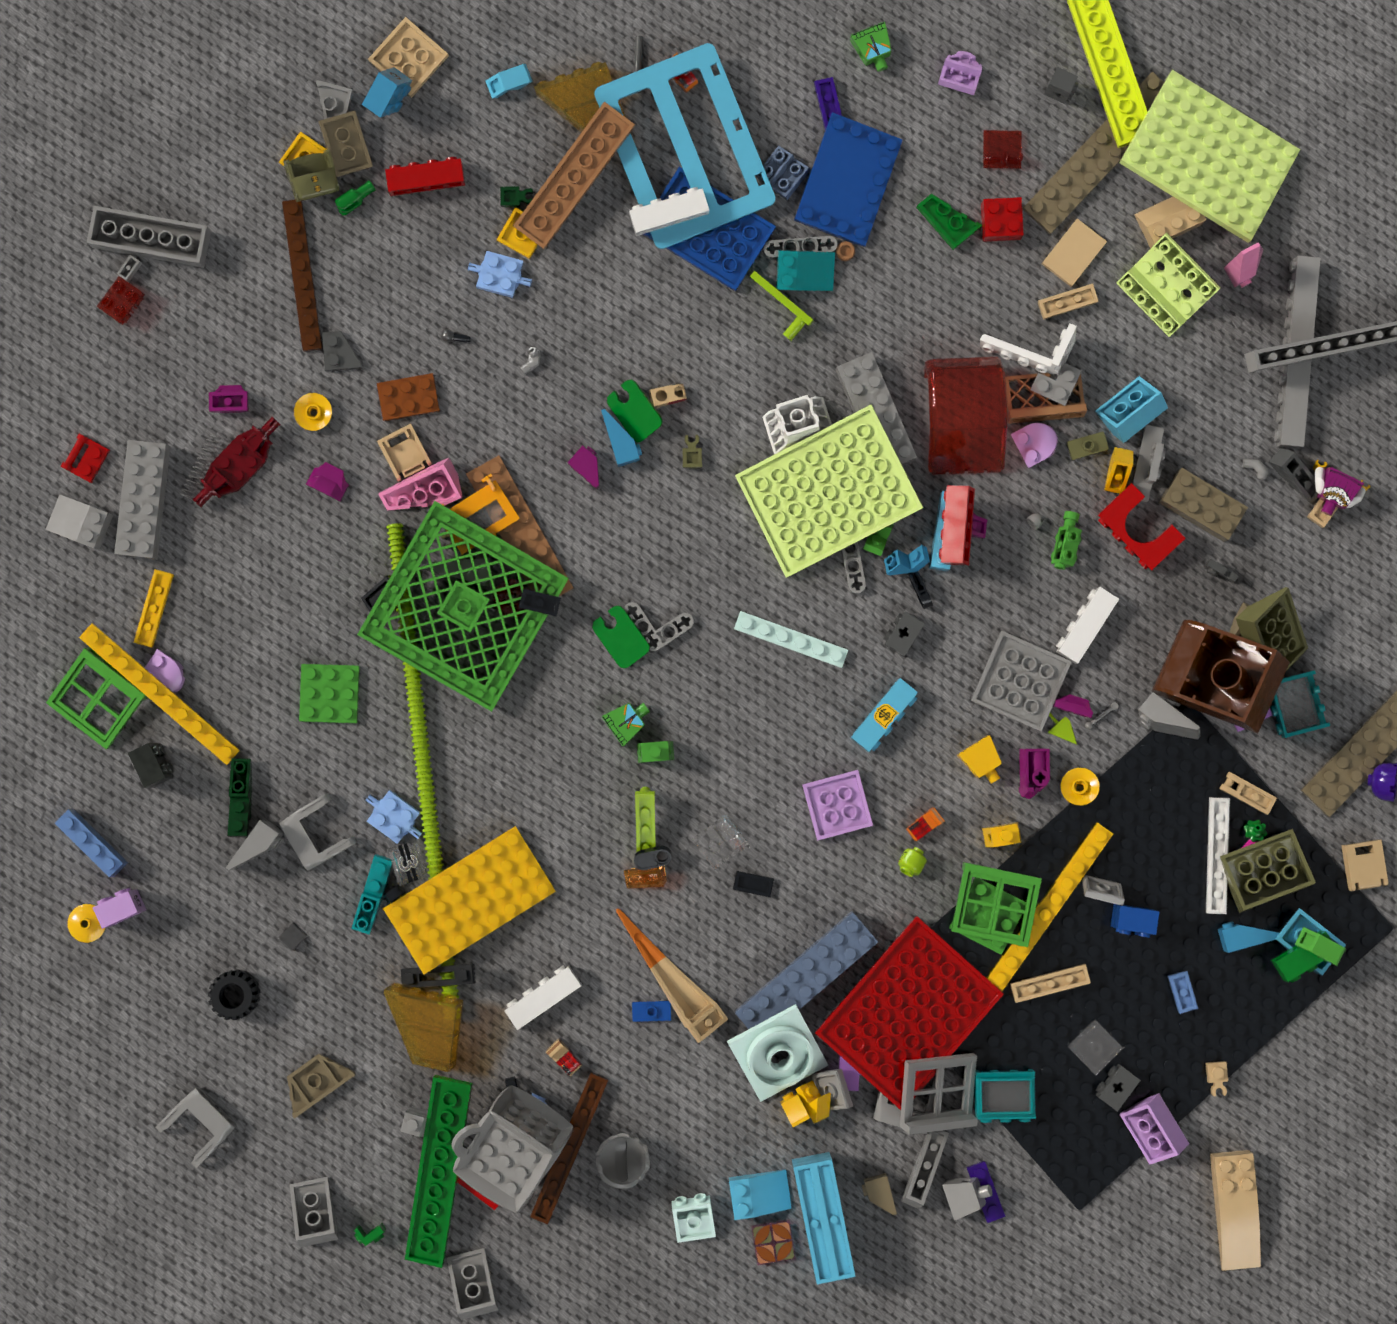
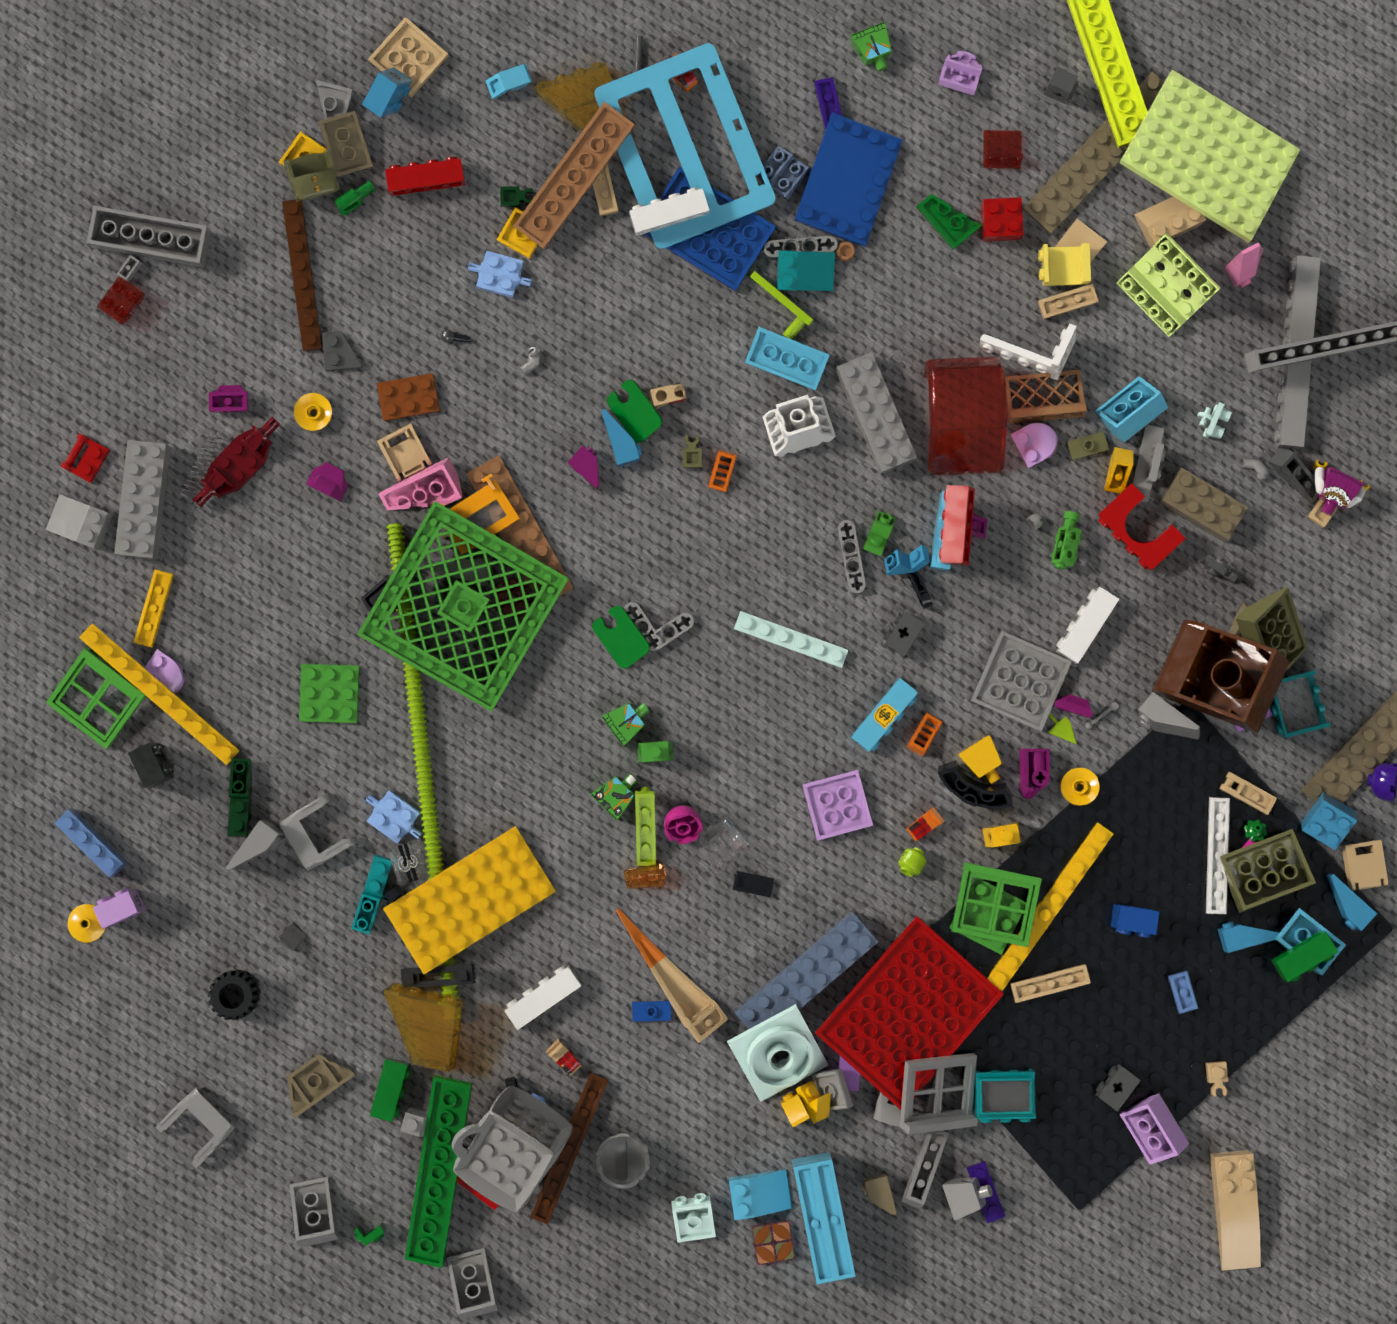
(390, 1089): none -> green brick
(540, 602): black plate -> none
(605, 194): none -> tan plate
(615, 795): none -> torso
(648, 859): black piece -> none
(682, 824): none -> dark pink cylinder
(713, 476): none -> orange slope
(787, 358): none -> medium azure plate
(829, 491): yellowish green plate -> none
(916, 748): none -> orange slope
(972, 791): none -> black brick
(1059, 389): light grey plate -> none
(1065, 265): none -> light yellow panel
(1095, 1047): clear plate -> none
(1103, 890): light grey tile -> none
(1212, 429): none -> light aqua hips
(1320, 946): bright green slope -> none
(1329, 821): none -> dark azure brick
(1351, 907): none -> dark azure slope

